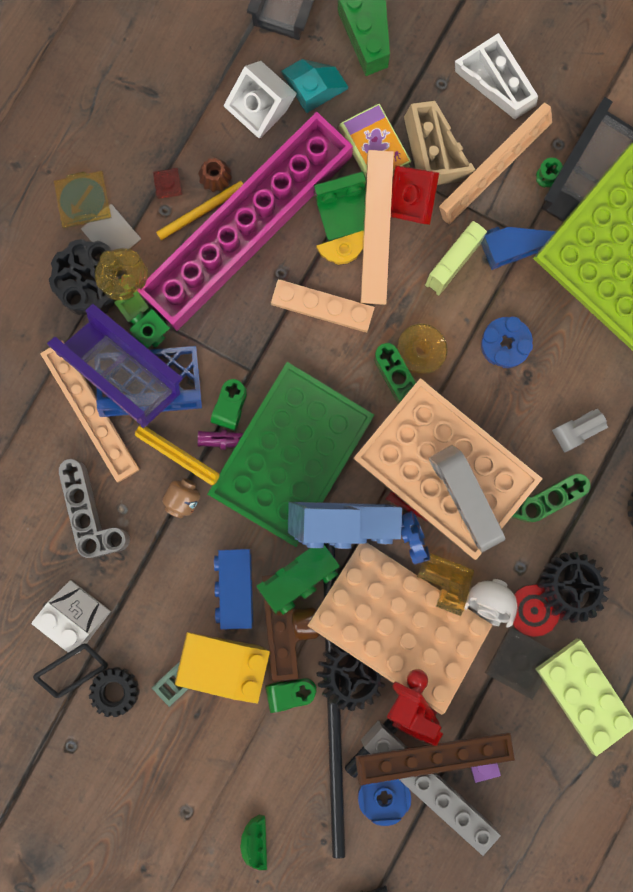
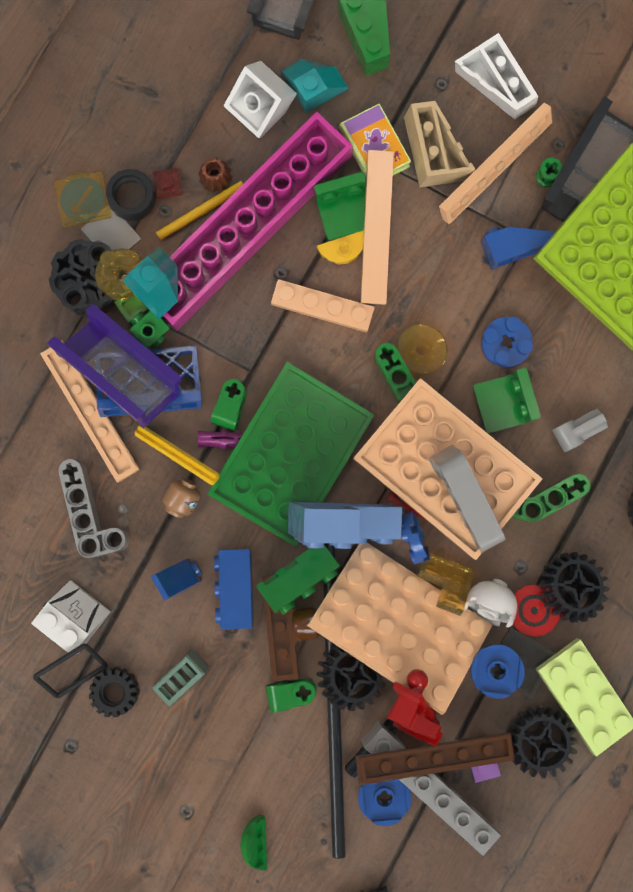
(127, 176): none -> black tyre
(155, 282): none -> teal slope
(177, 578): none -> blue slope
(222, 667): yellow slope -> none
(413, 194): red tile -> none
(456, 257): yellowish green piece -> none
(505, 683): none -> blue plate
(506, 401): none -> green bracket
(540, 751): none -> black gear

